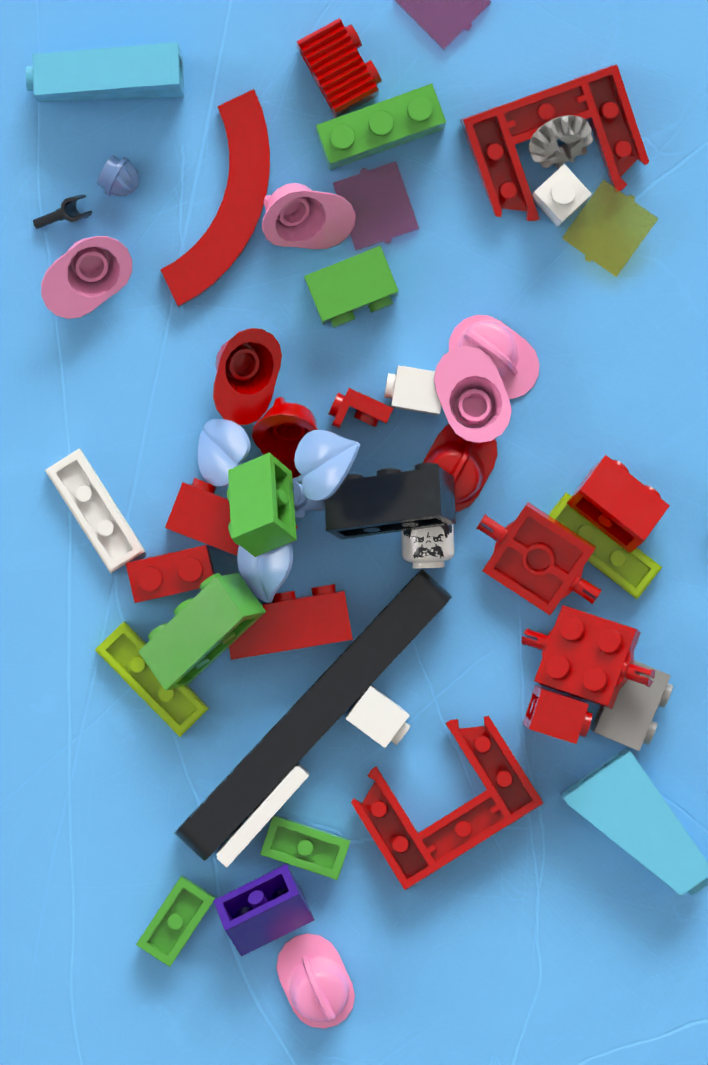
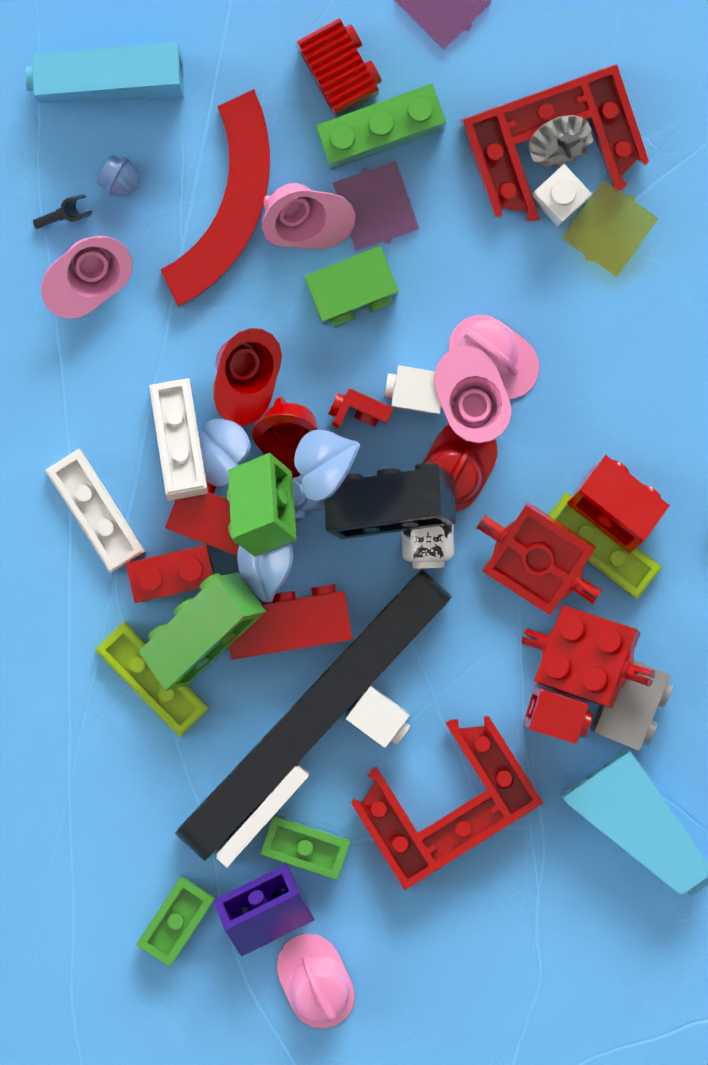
(178, 439): none -> white tile

